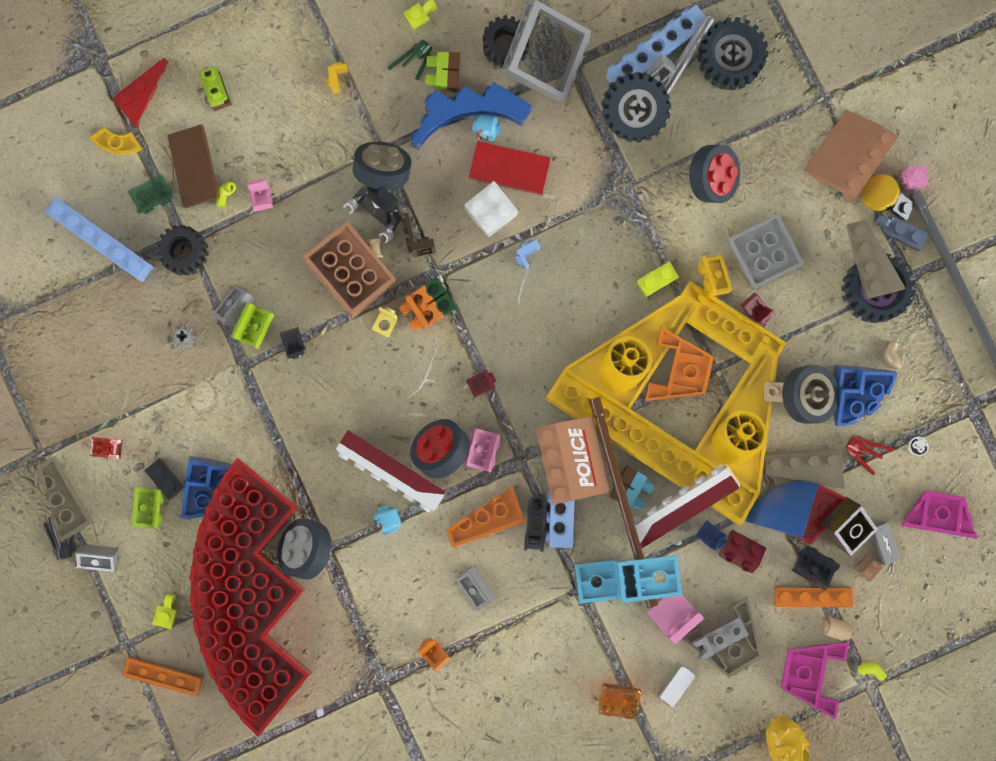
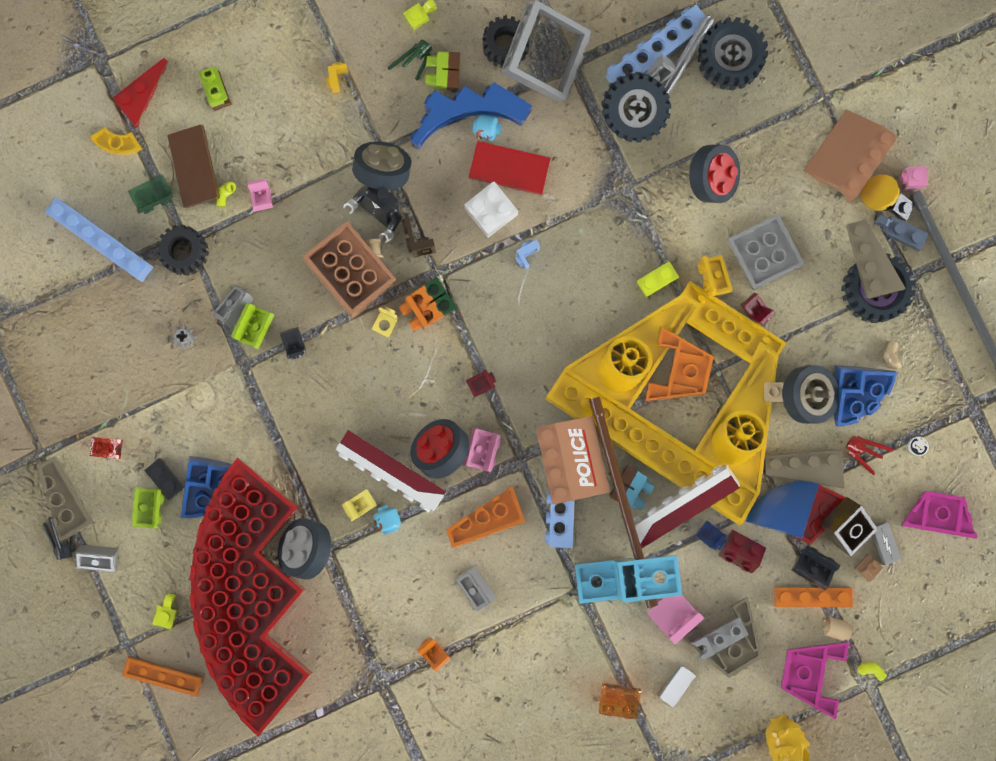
(359, 505): none -> light yellow bracket
(535, 534): black piece -> none

